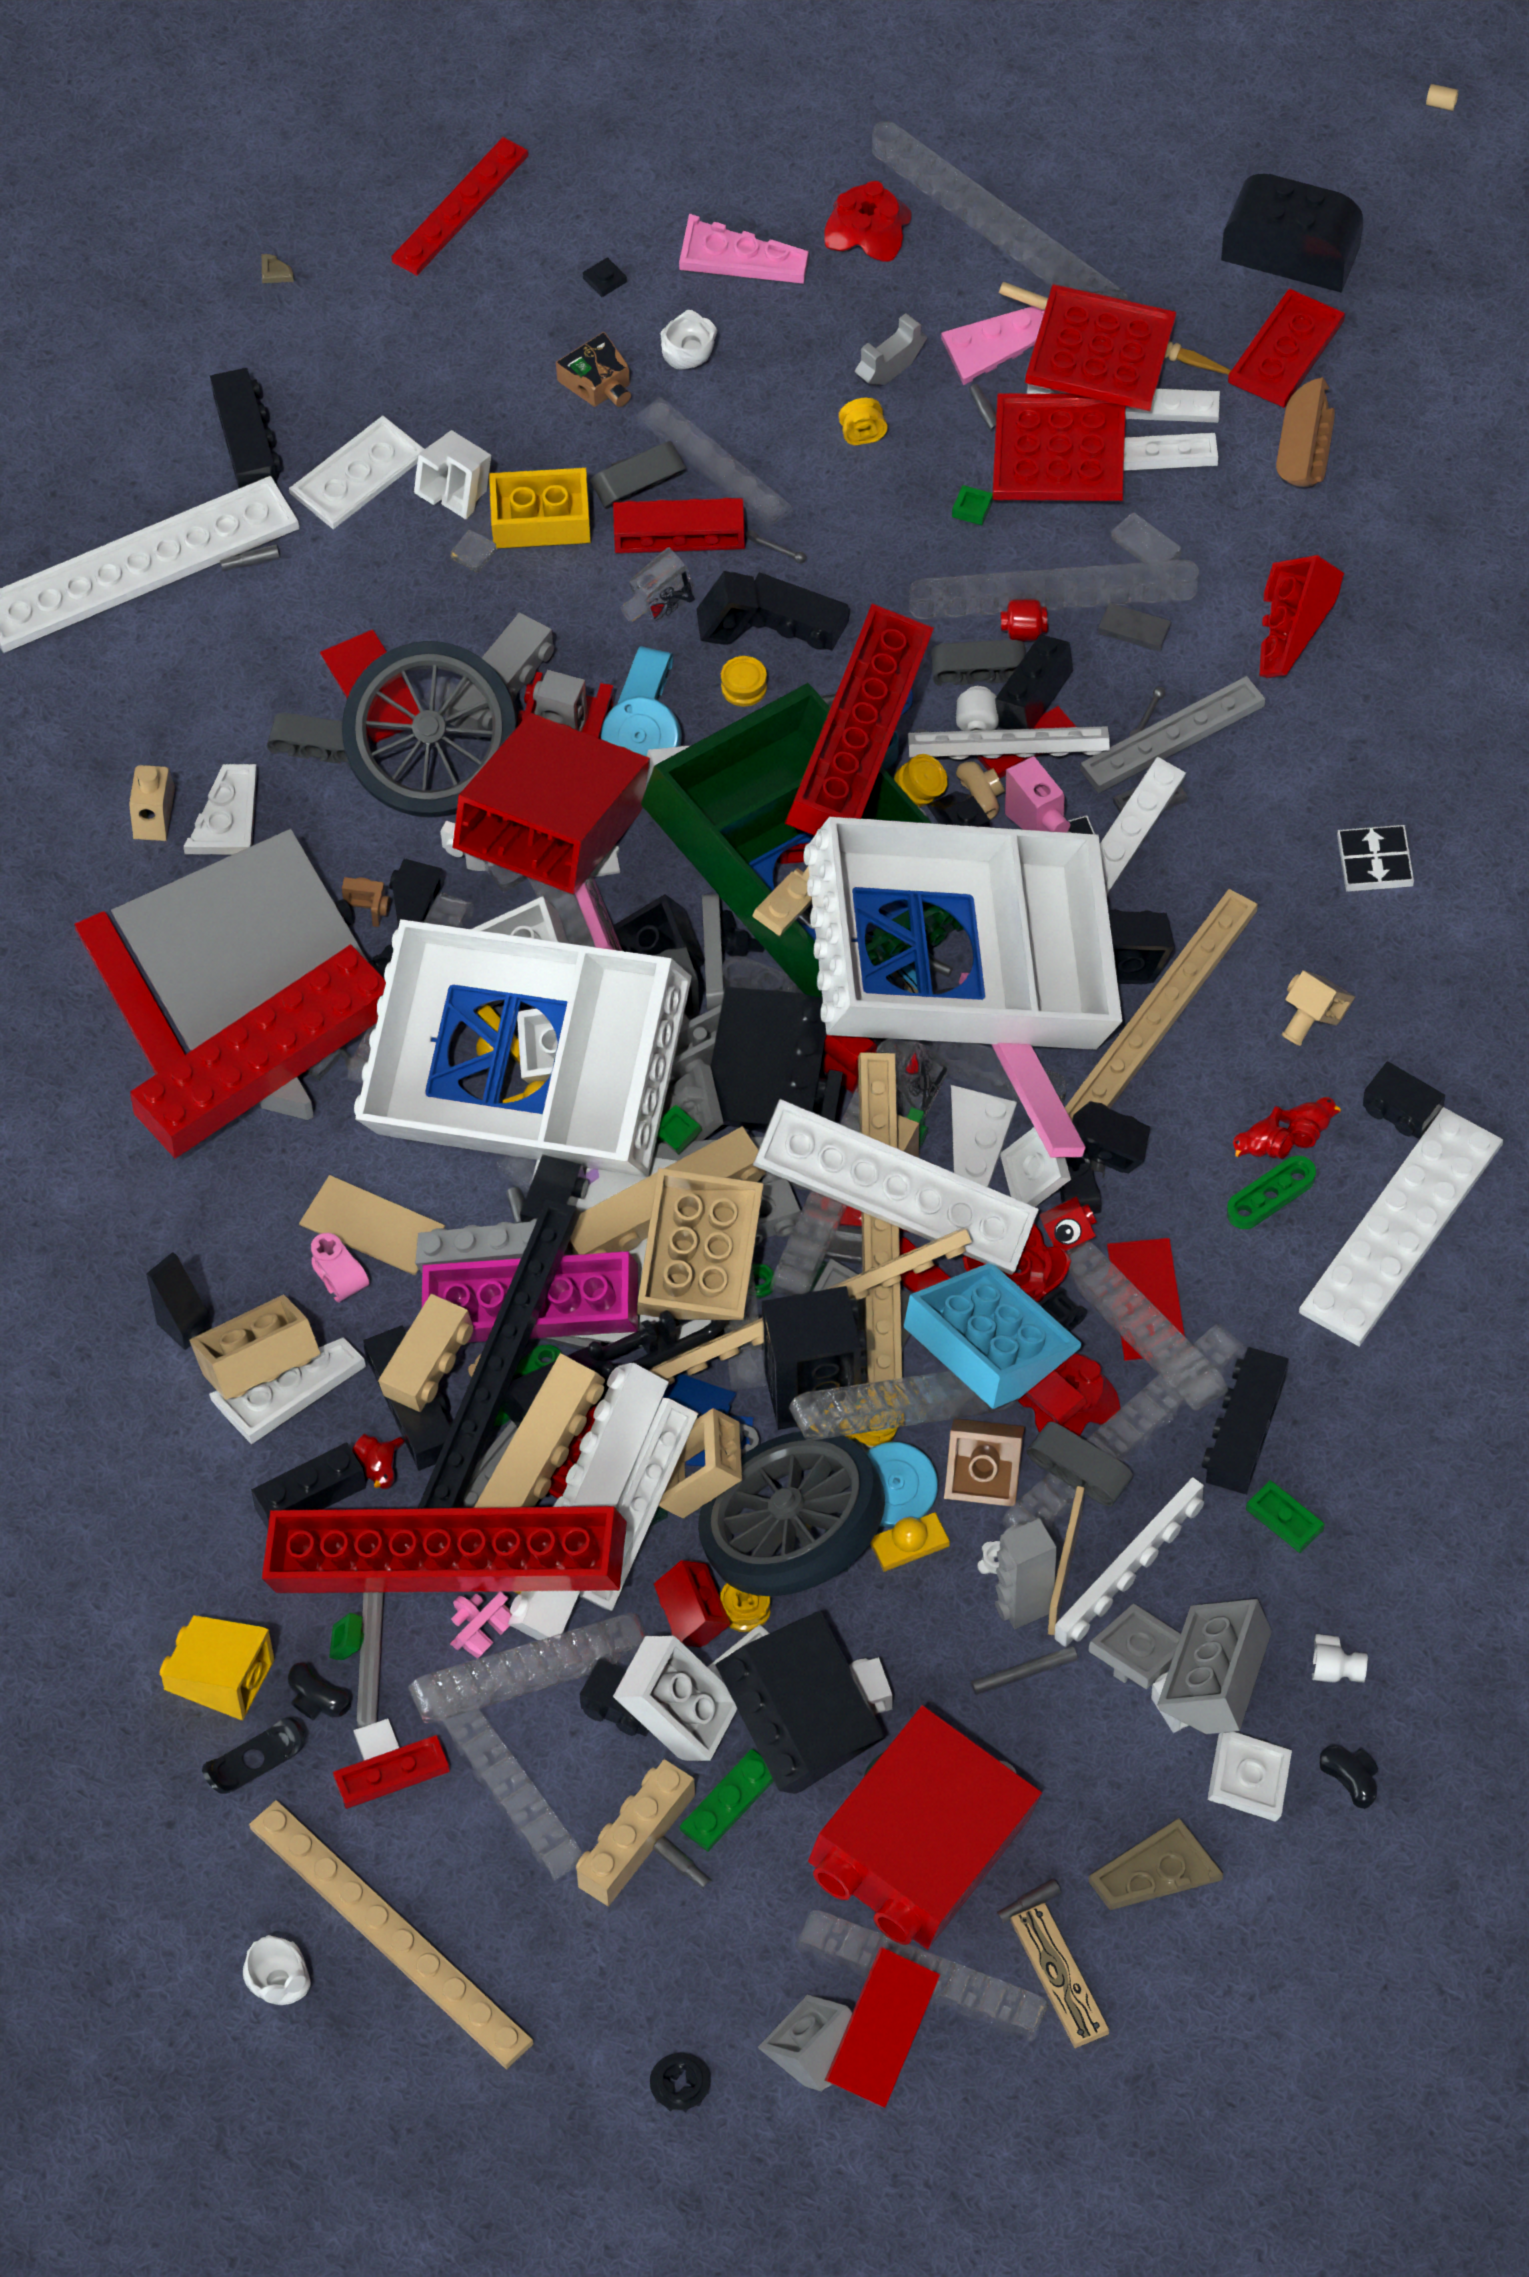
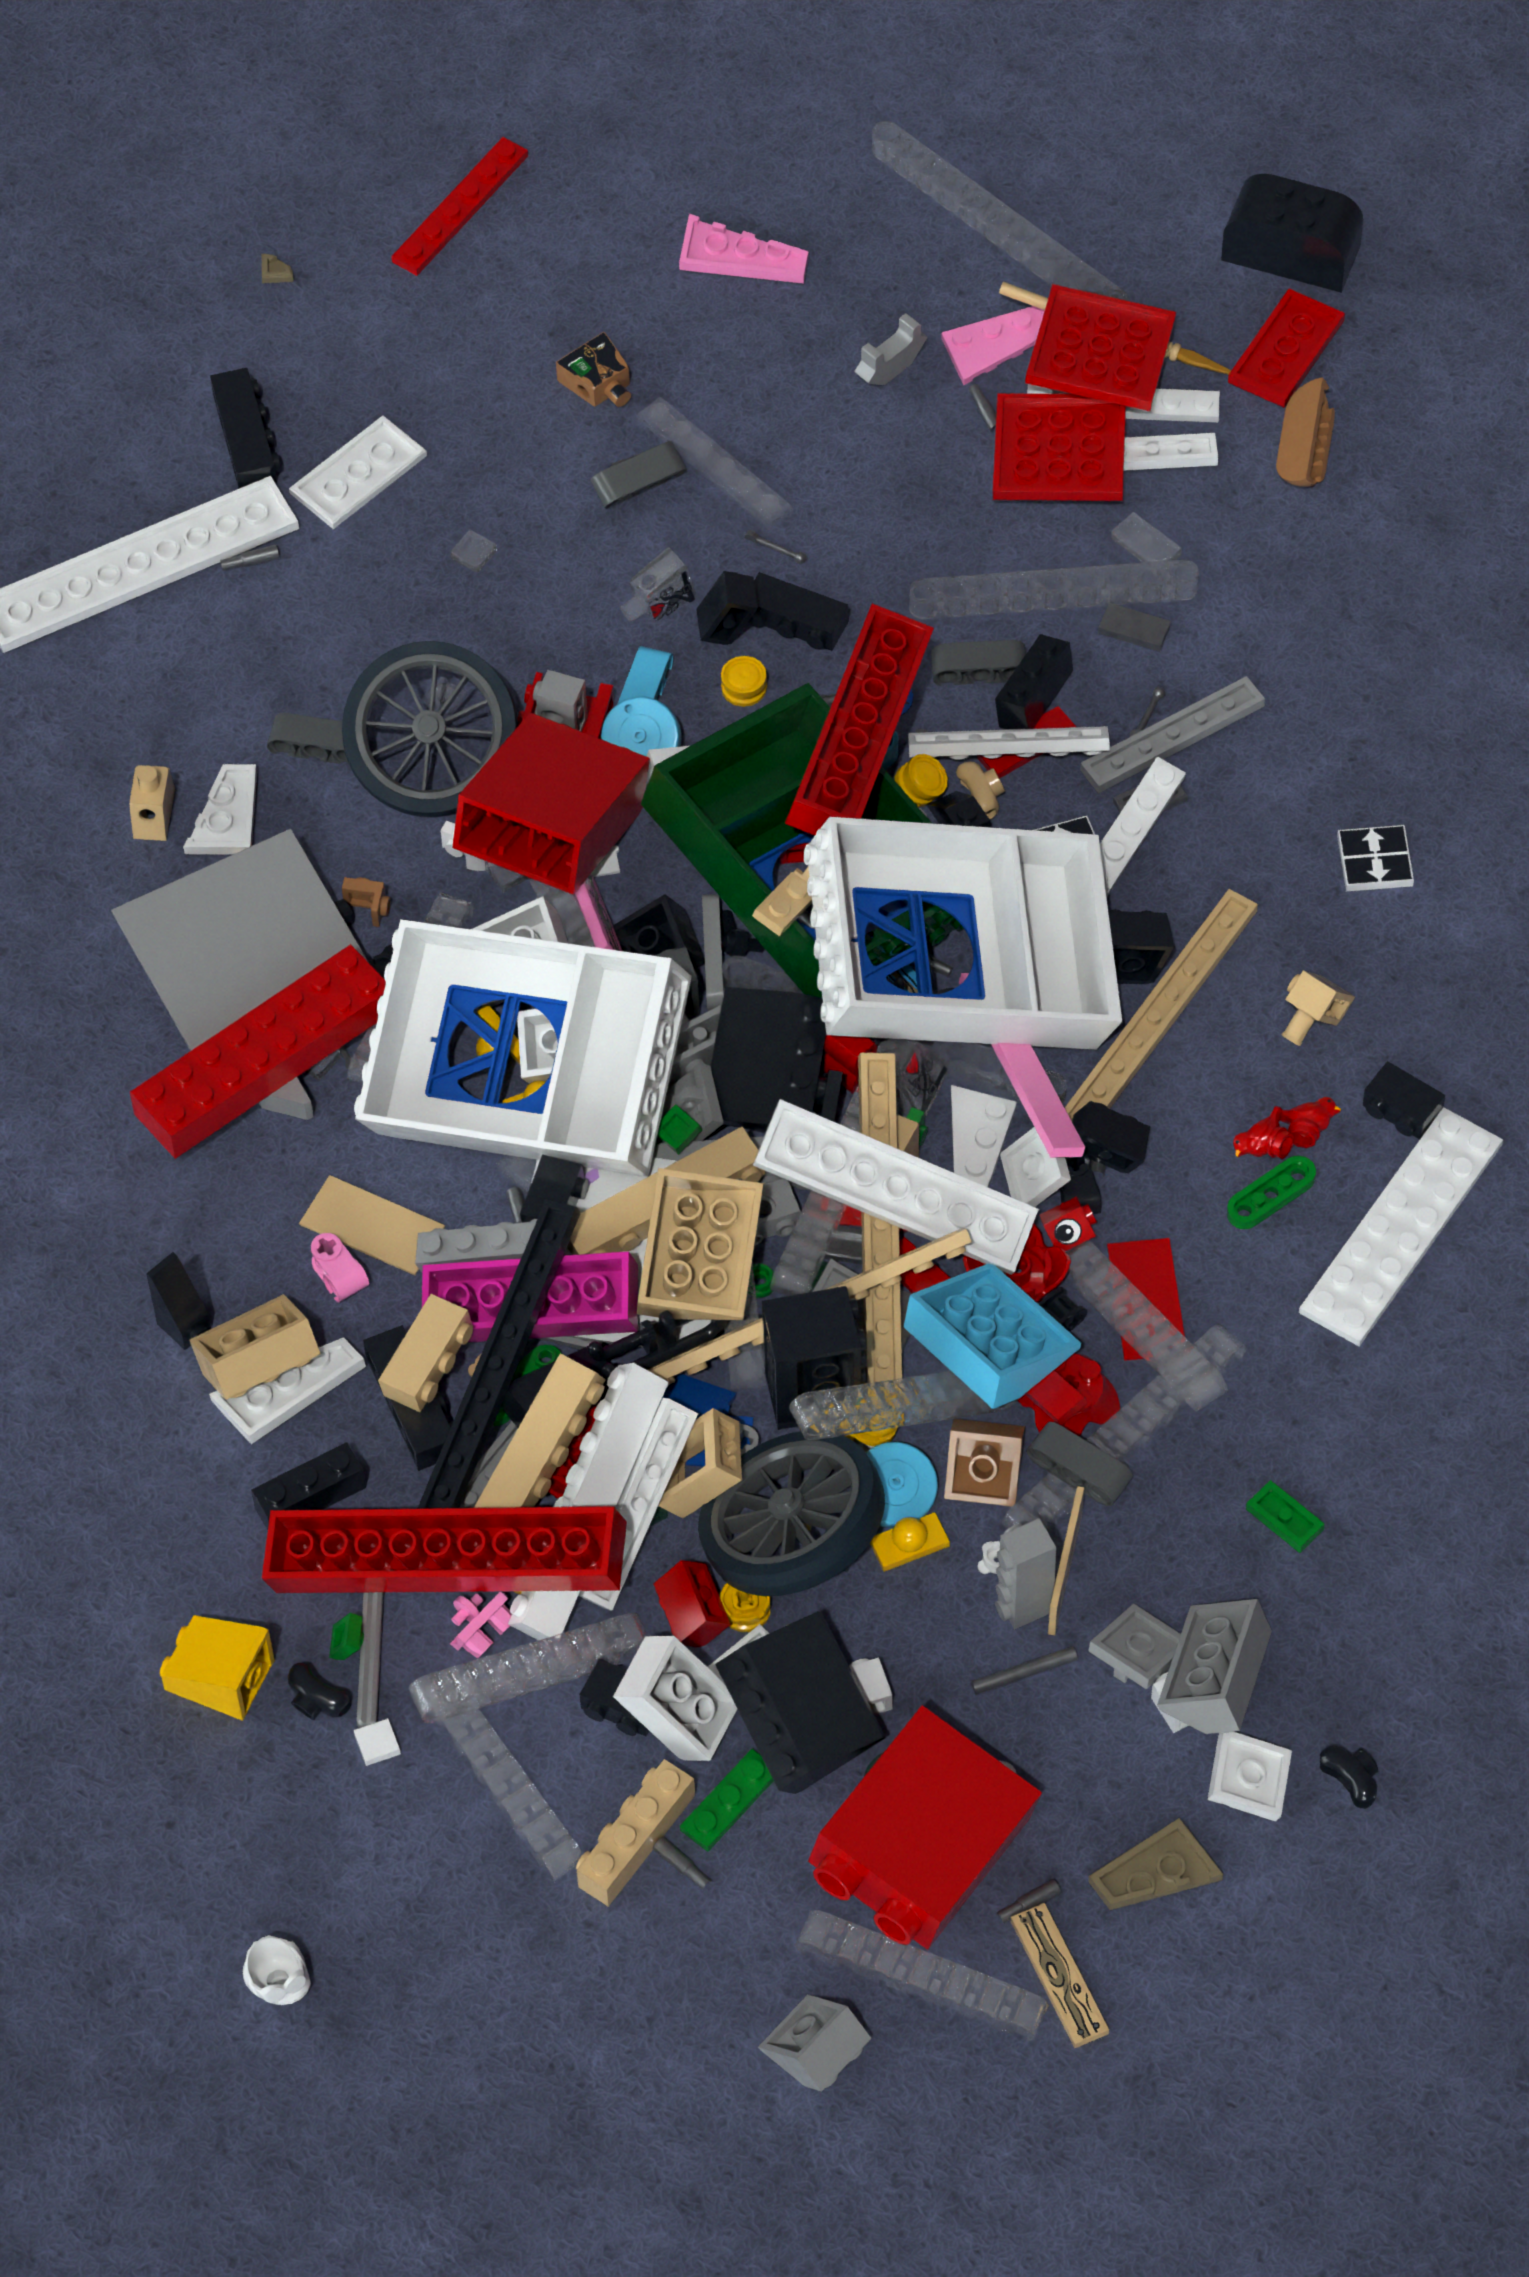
(129, 991): red tile -> none
(276, 1744): black piece -> none
(348, 662): red piece -> none
(377, 1459): red animal -> none
(391, 1771): red plate -> none
(391, 1934): tan plate -> none
(415, 889): black slope -> none
(453, 472): white plate -> none
(515, 658): light grey brick -> none
(539, 508): yellow brick -> none
(604, 277): black plate -> none
(671, 2068): black gear -> none
(678, 525): red brick -> none
(688, 340): white hair -> none
(862, 421): yellow wheel -> none
(867, 218): red brick -> none
(882, 2027): red piece -> none
(972, 505): green plate -> none
(977, 710): white head -> none
(1024, 619): red head -> none
(1034, 798): bright pink torso -> none
(1122, 1571): white plate -> none
(1246, 1420): black brick -> none
(1300, 599): red wedge -> none
(1334, 1663): white piece -> none
(1442, 97): tan hinge -> none

